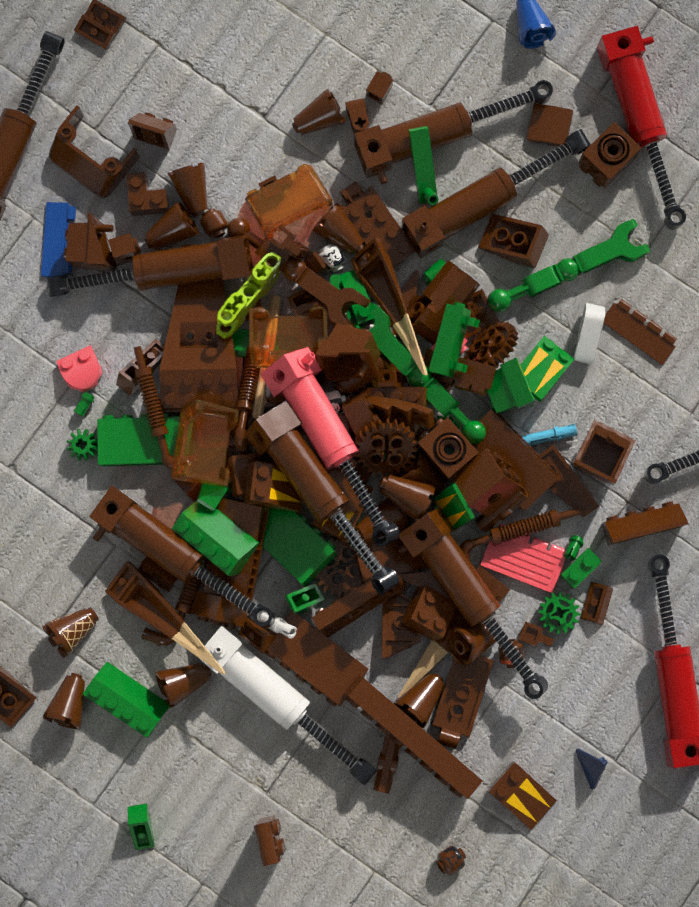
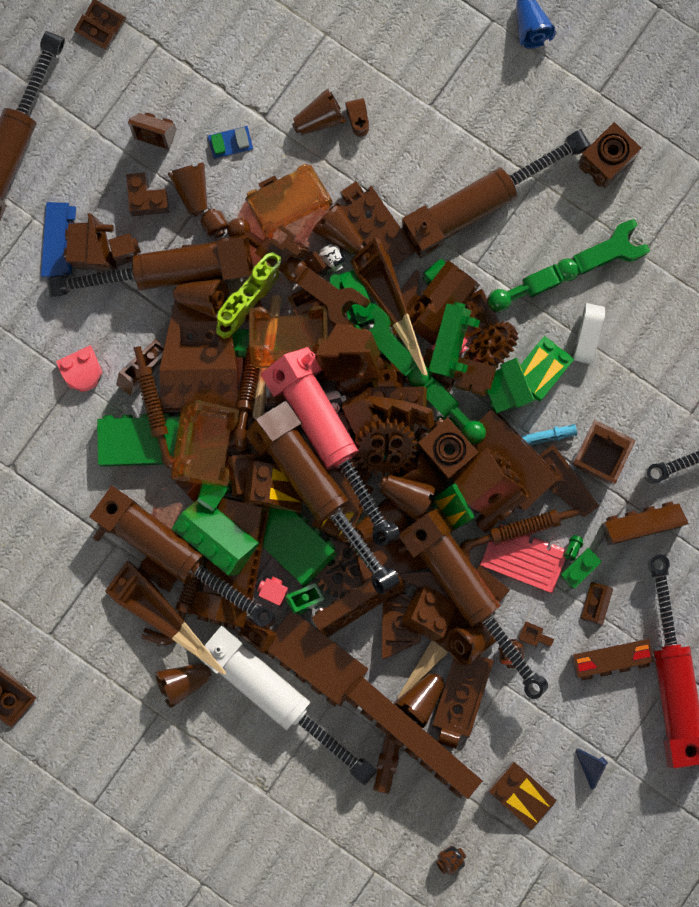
(67, 703): reddish brown cone -> none
(70, 630): reddish brown cone -> none
(76, 441): green gear -> none
(84, 404): green pin -> none
(97, 178): reddish brown windscreen -> none
(126, 699): green slope -> none
(140, 826): green slope -> none
(171, 228): reddish brown cone -> none
(202, 295): none -> reddish brown cone
(230, 142): none -> piece
(268, 840): reddish brown hinge -> none
(273, 591): none -> coral brick
(279, 625): white pin -> none
(379, 86): reddish brown brick -> none
(423, 165): green piece -> none
(444, 126): reddish brown piece -> none
(514, 240): reddish brown slope -> none
(549, 124): reddish brown slope -> none
(556, 604): green gear -> none
(612, 658): none -> reddish brown brick
(622, 57): red piece -> none
(636, 332): reddish brown windscreen -> none

